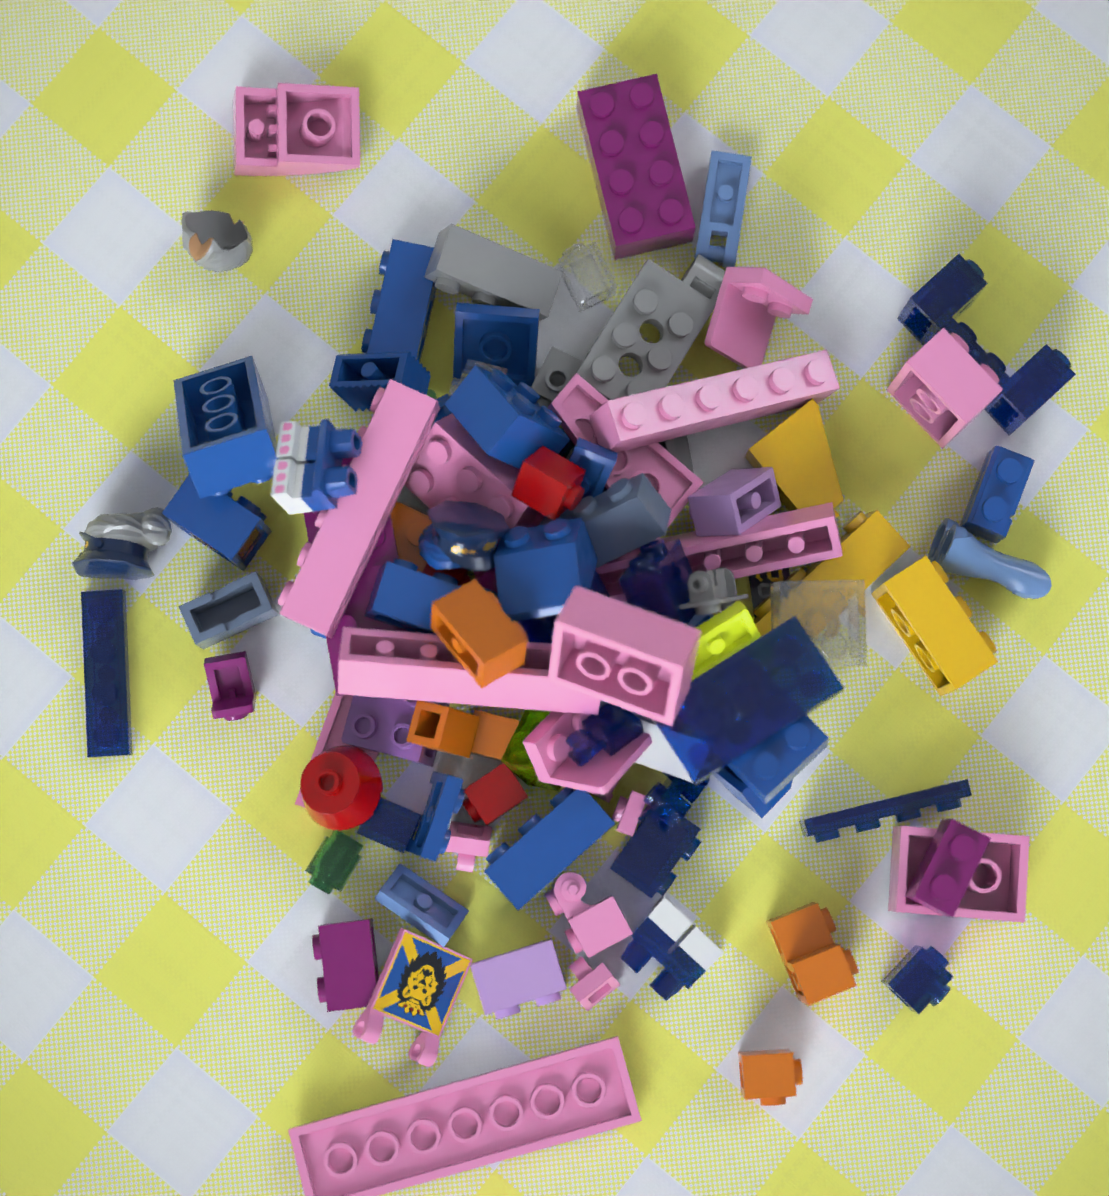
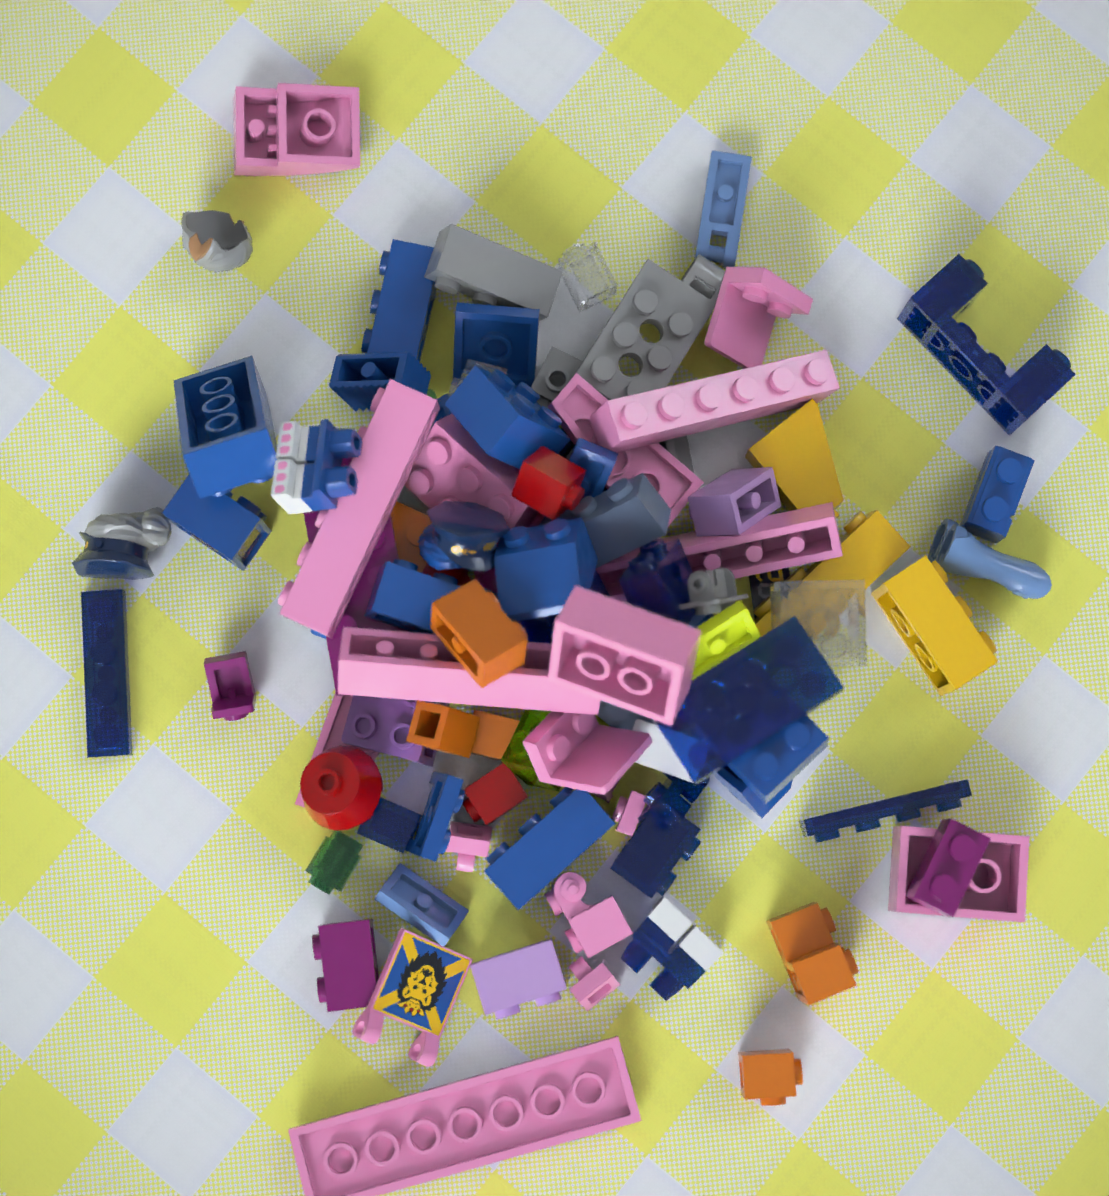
(228, 610): sand blue brick -> none
(608, 730): clear blue plate -> none
(635, 166): magenta brick -> none
(920, 978): clear blue brick -> none
(944, 387): bright pink brick -> none

